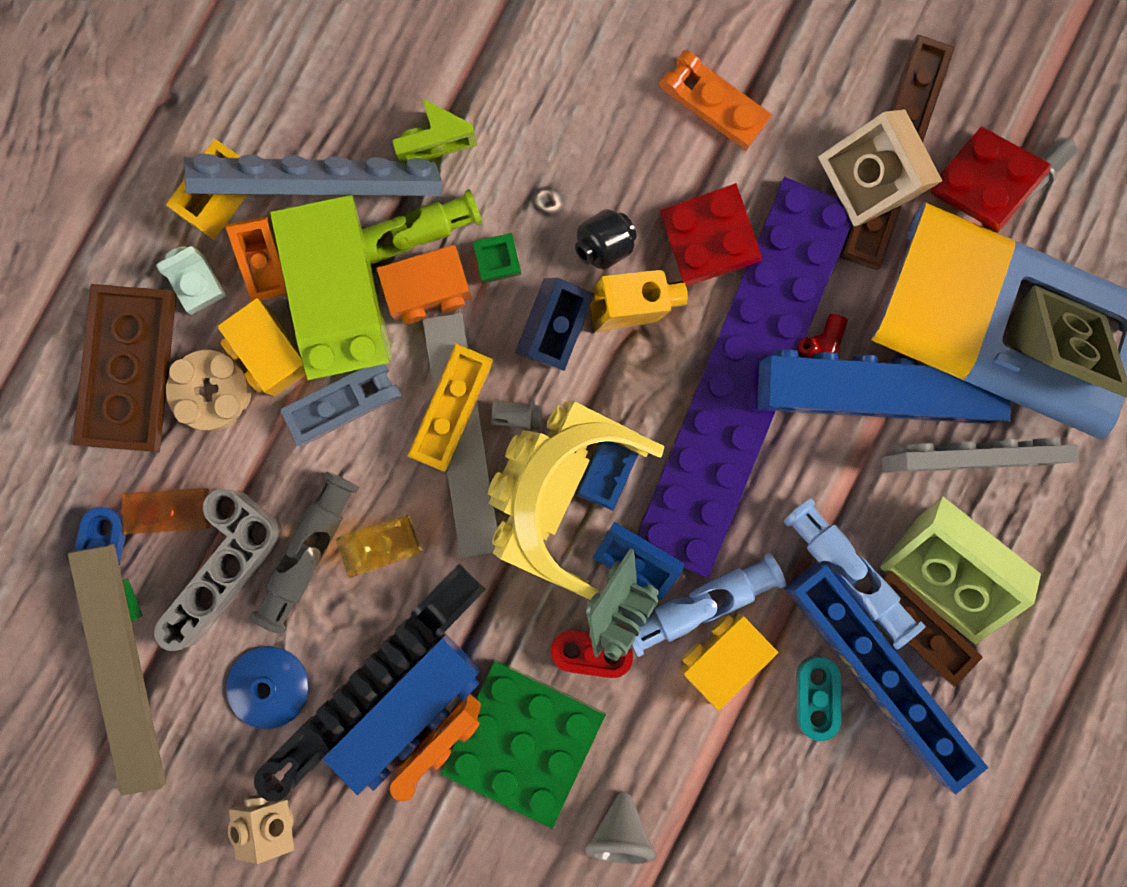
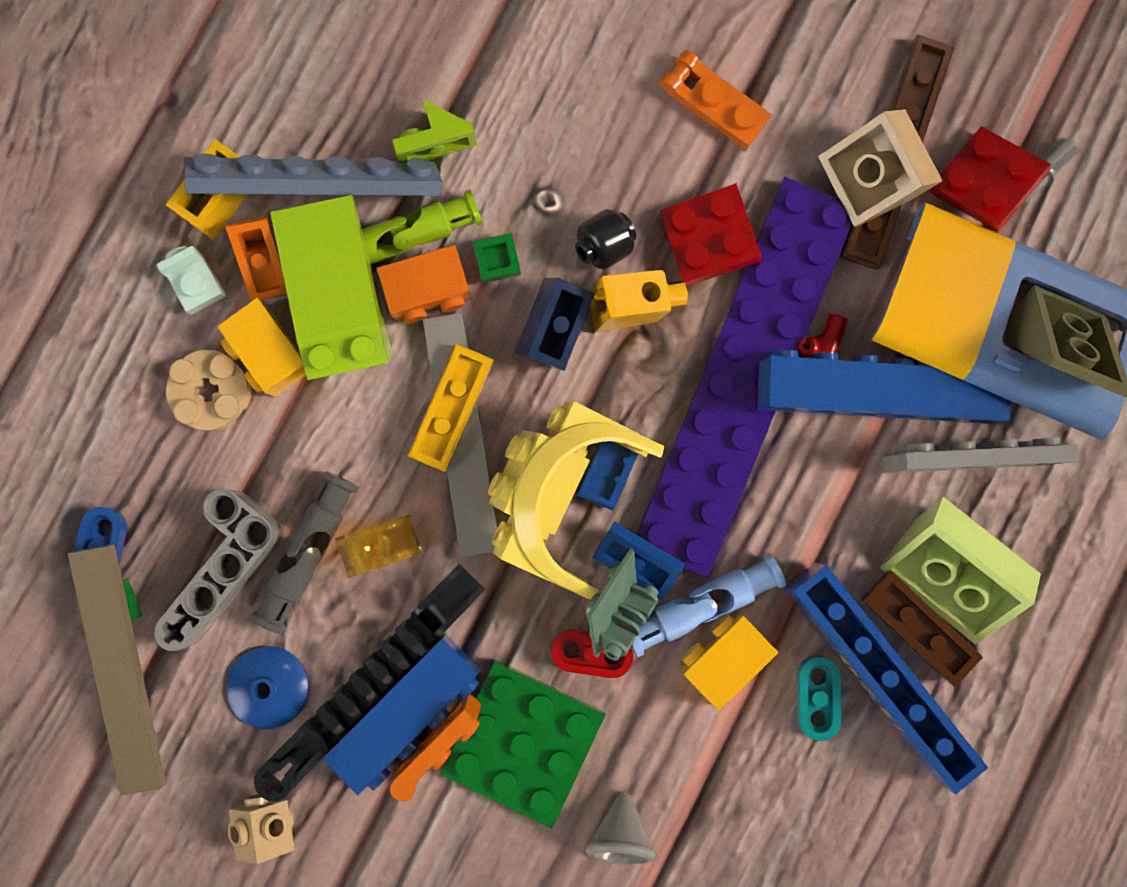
(125, 368): reddish brown plate -> none
(164, 511): clear orange plate -> none
(339, 404): sand blue plate -> none
(517, 414): light grey pin -> none
(834, 549): light blue piece -> none

